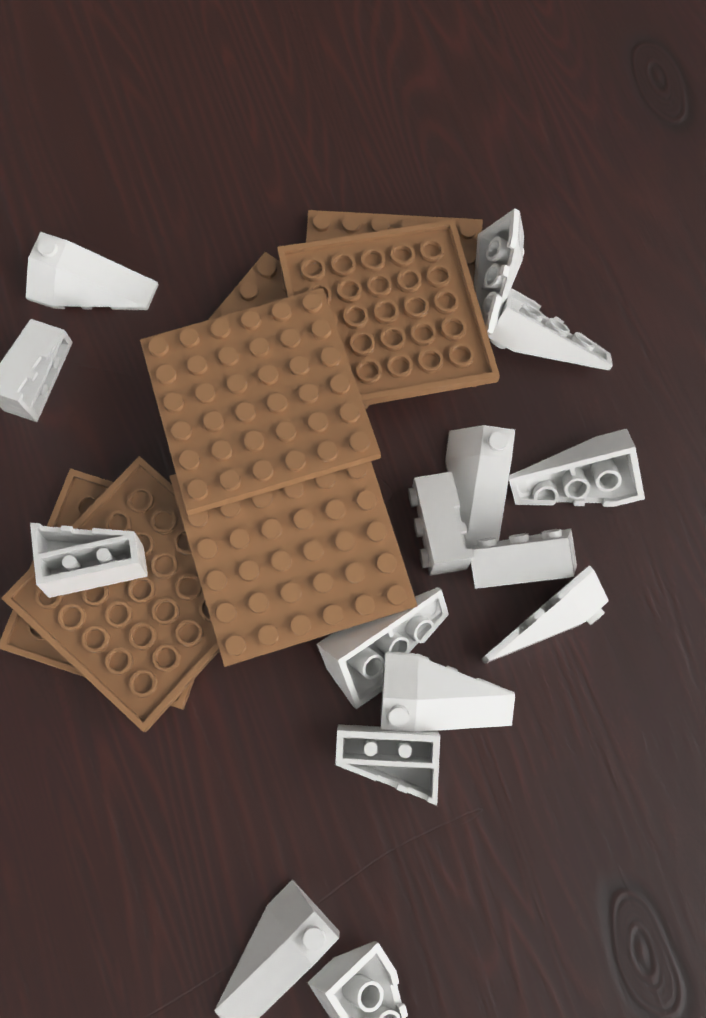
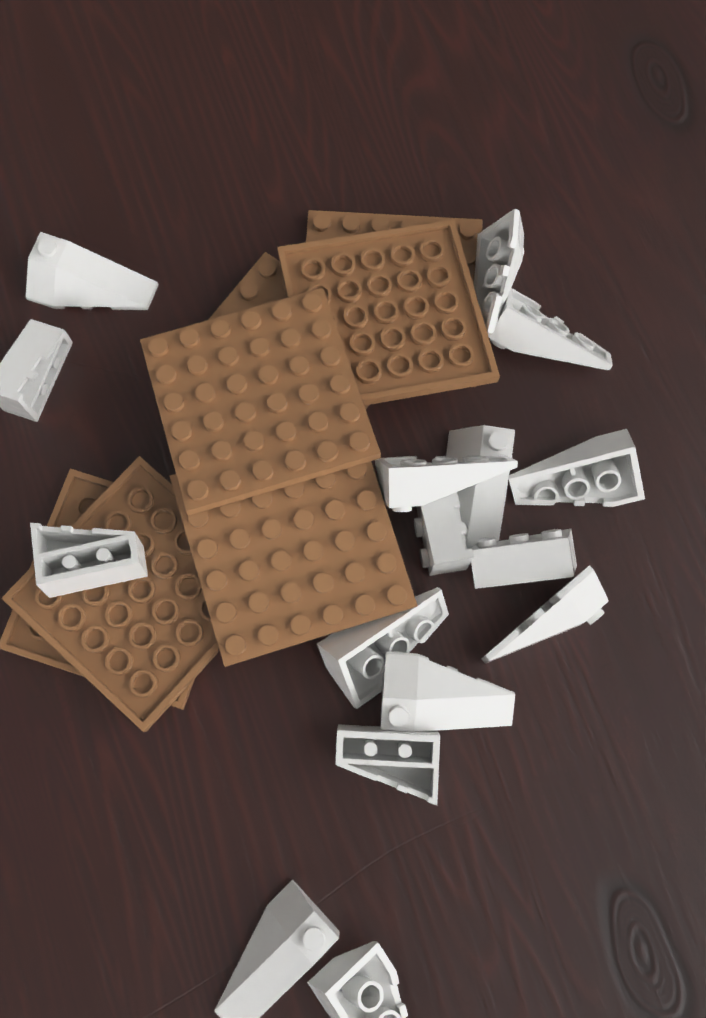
(415, 482): none -> white wedge

